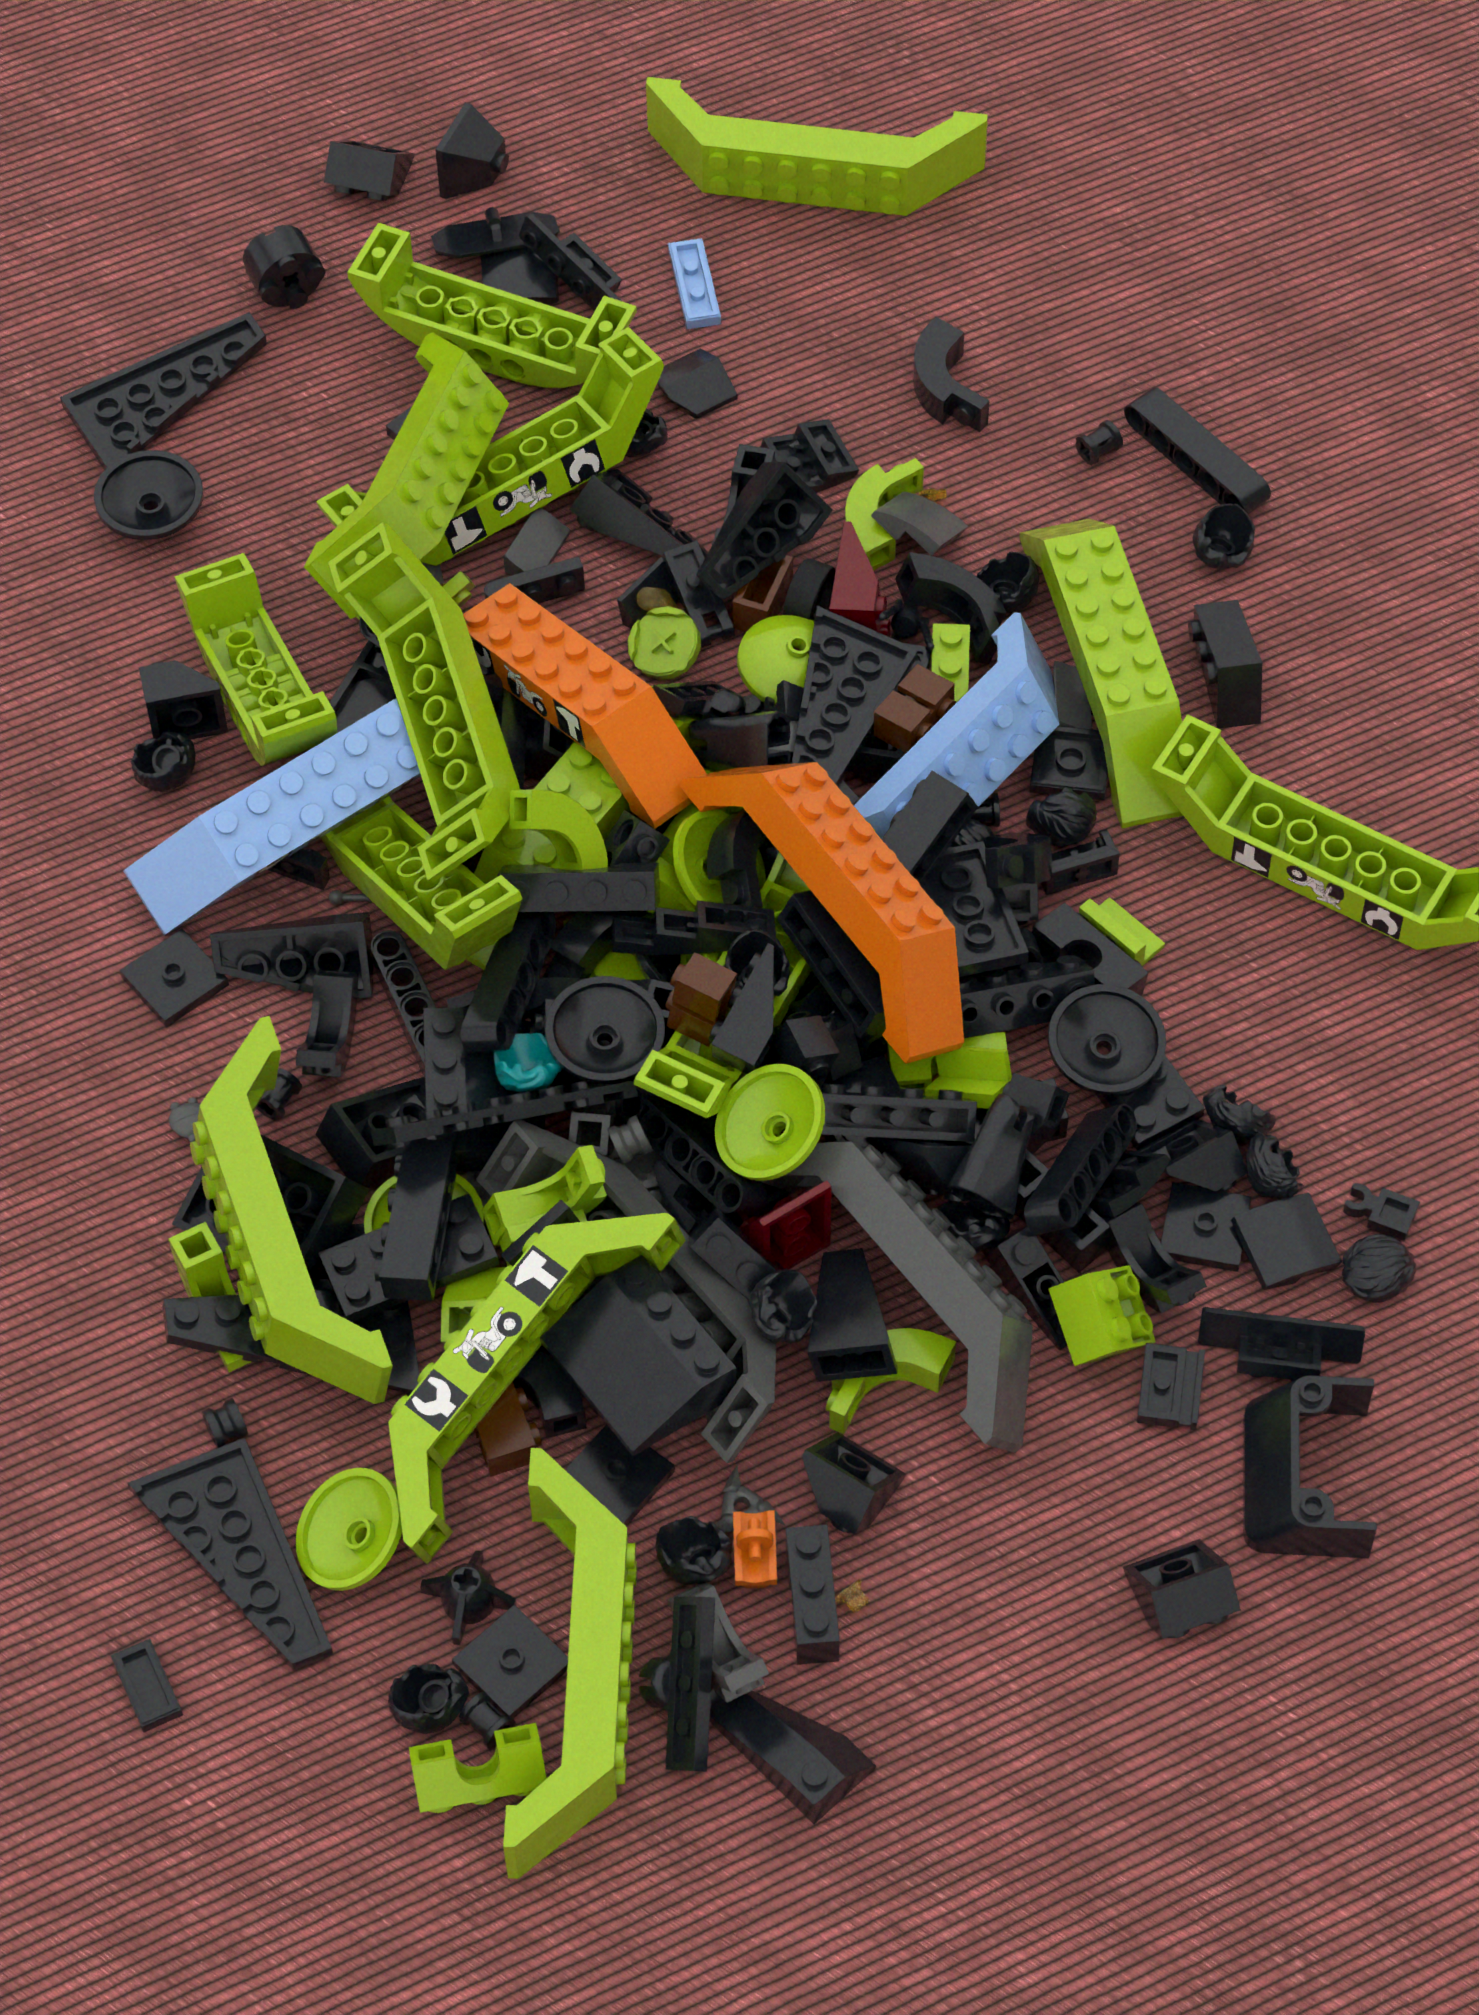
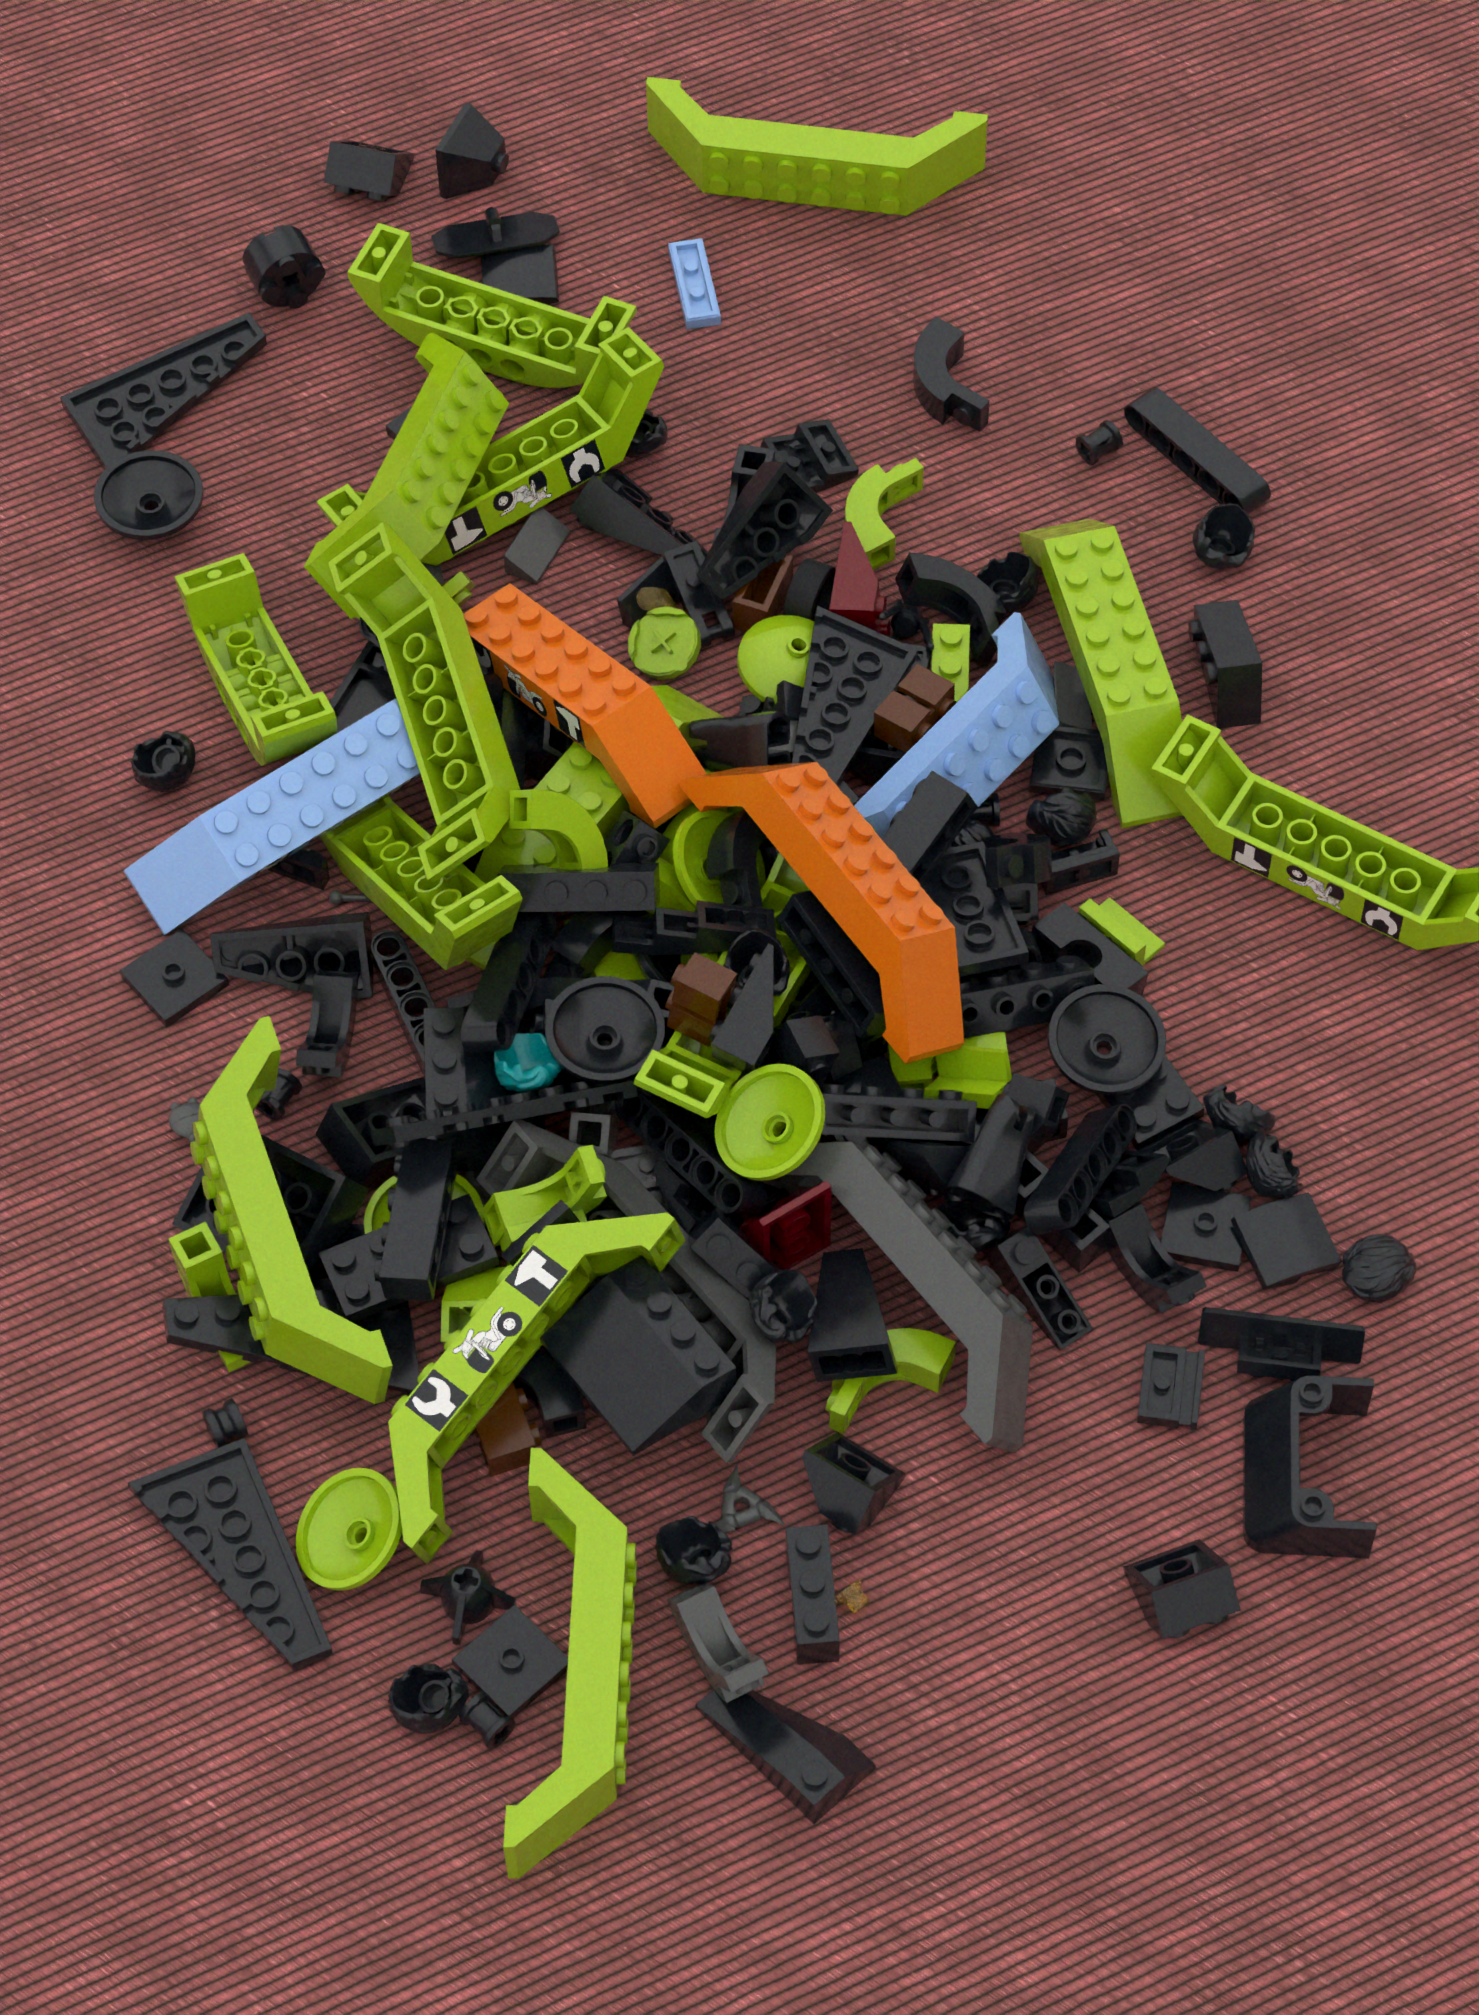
(146, 1685): black tile -> none
(182, 700): black slope -> none
(446, 1782): lime arch -> none
(545, 582): black plate -> none
(571, 261): black bracket -> none
(618, 1478): black plate -> none
(630, 1139): dark grey wheel -> none
(684, 1683): black plate -> none
(697, 383): black slope -> none
(699, 698): black plate -> none
(755, 1549): orange hips -> none
(920, 518): dark grey slope -> none
(933, 494): clear yellow piece -> none
(1102, 1314): lime slope -> none
(1387, 1213): black plate -> none

